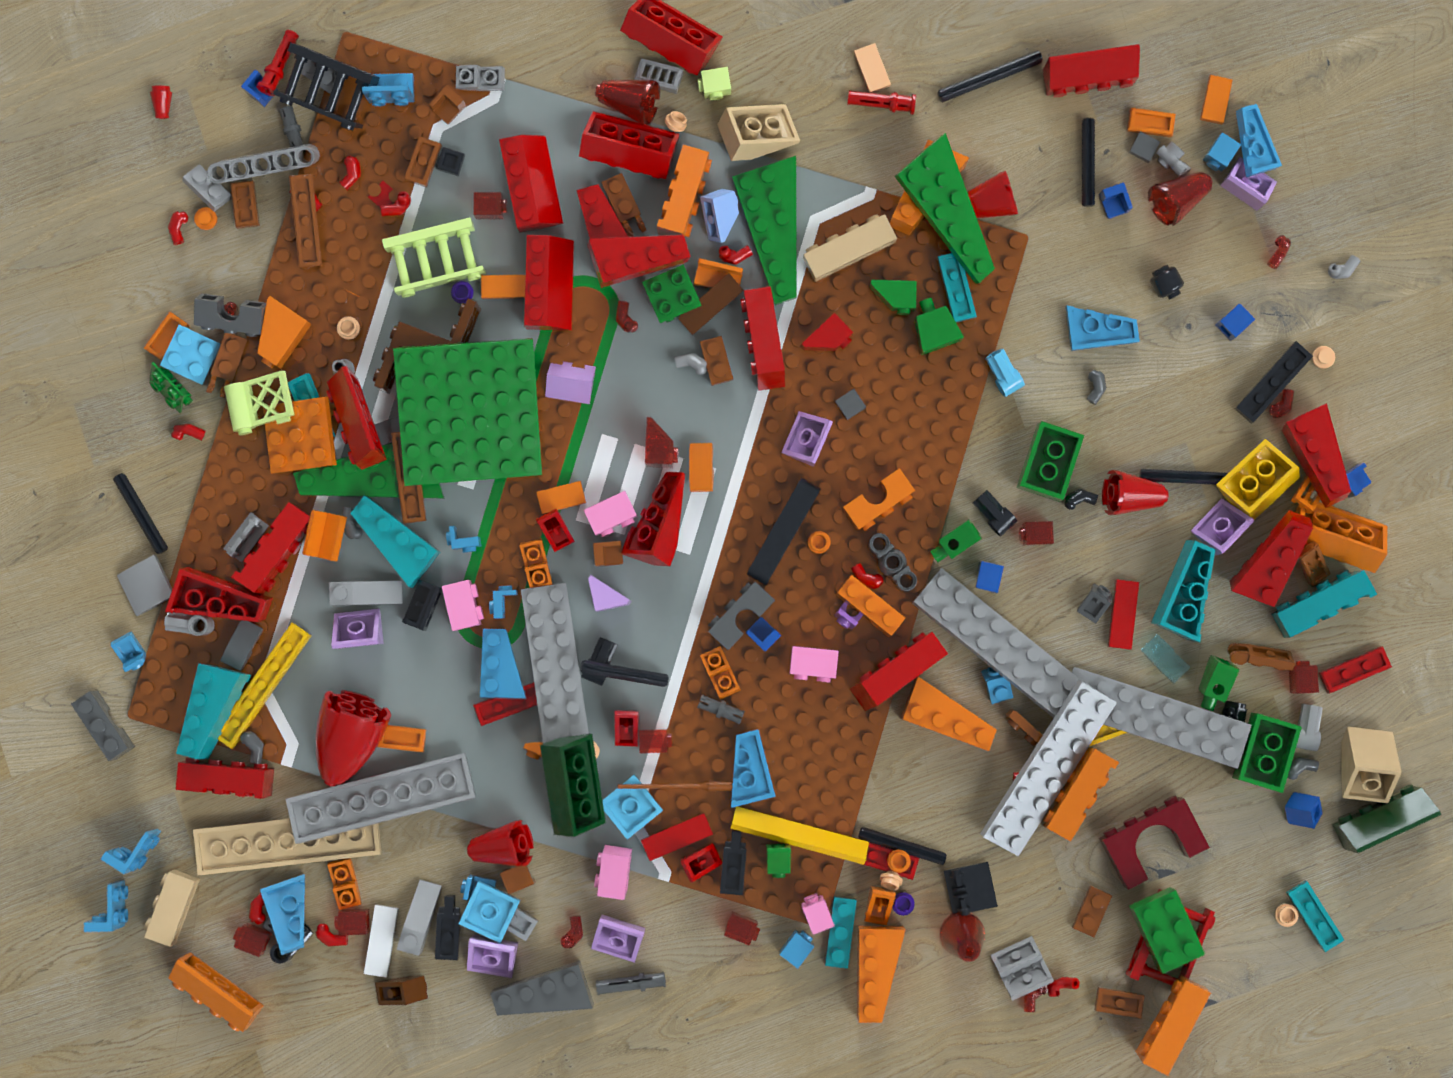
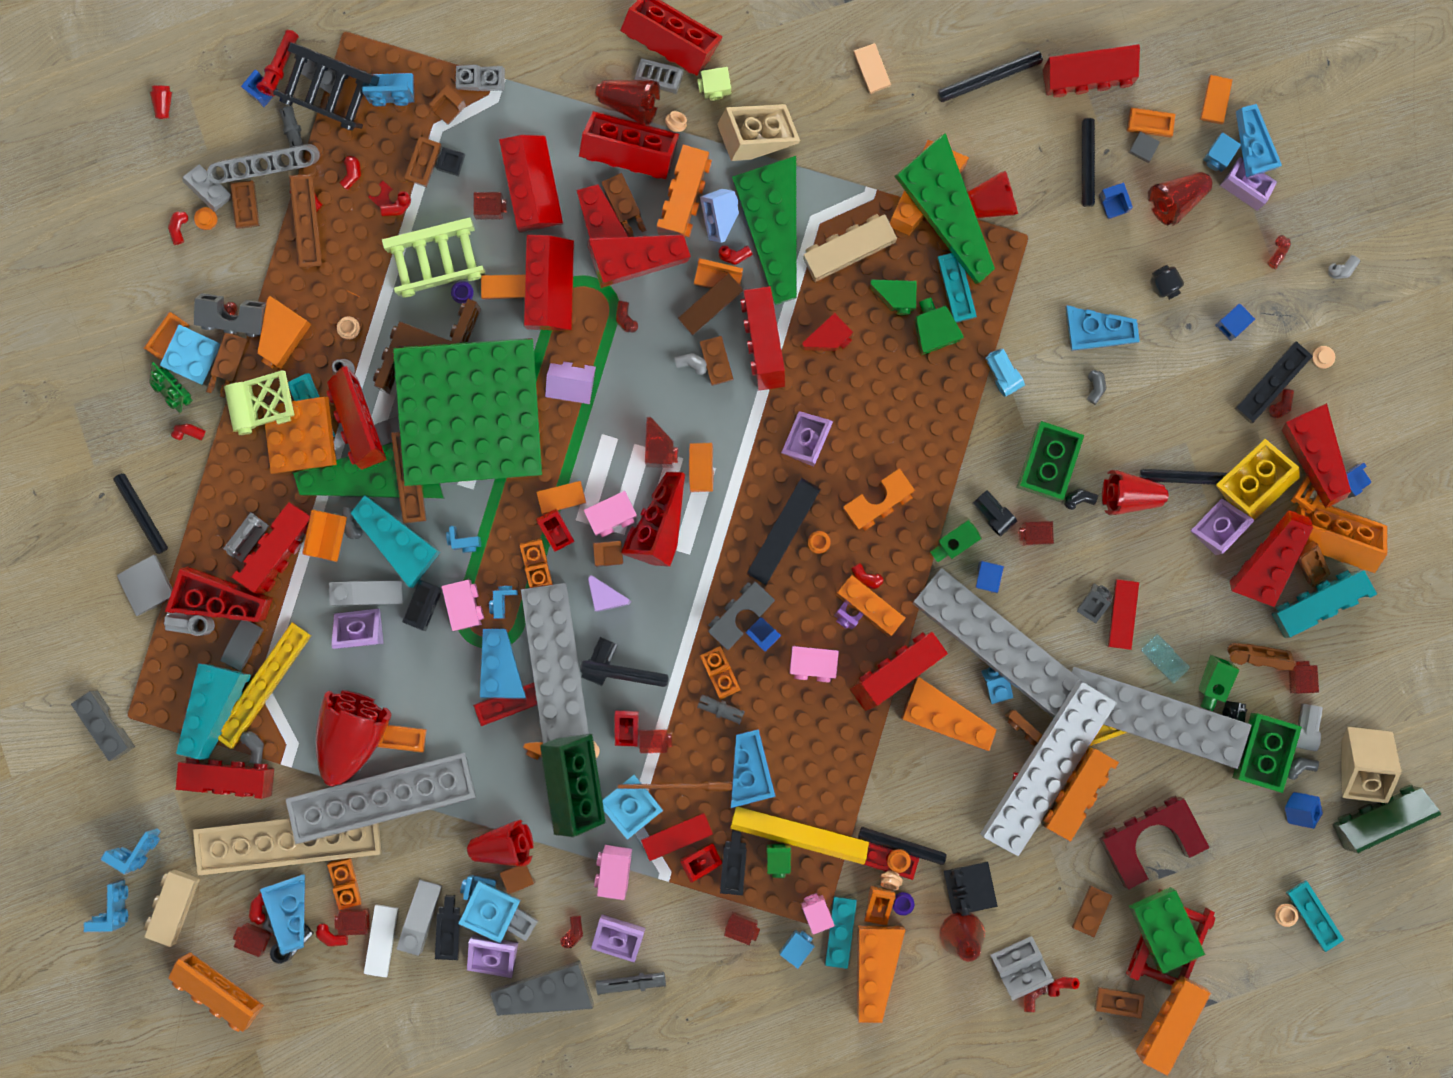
(129, 651): dark azure bracket -> none
(401, 990): reddish brown slope -> none
(671, 294): green hinge -> none
(850, 404): dark grey tile -> none
(882, 556): dark grey piece -> none
(893, 102): red pin -> none
(1171, 156): light grey plate -> none
(1186, 592): teal wedge -> none
(1355, 669): red tile -> none

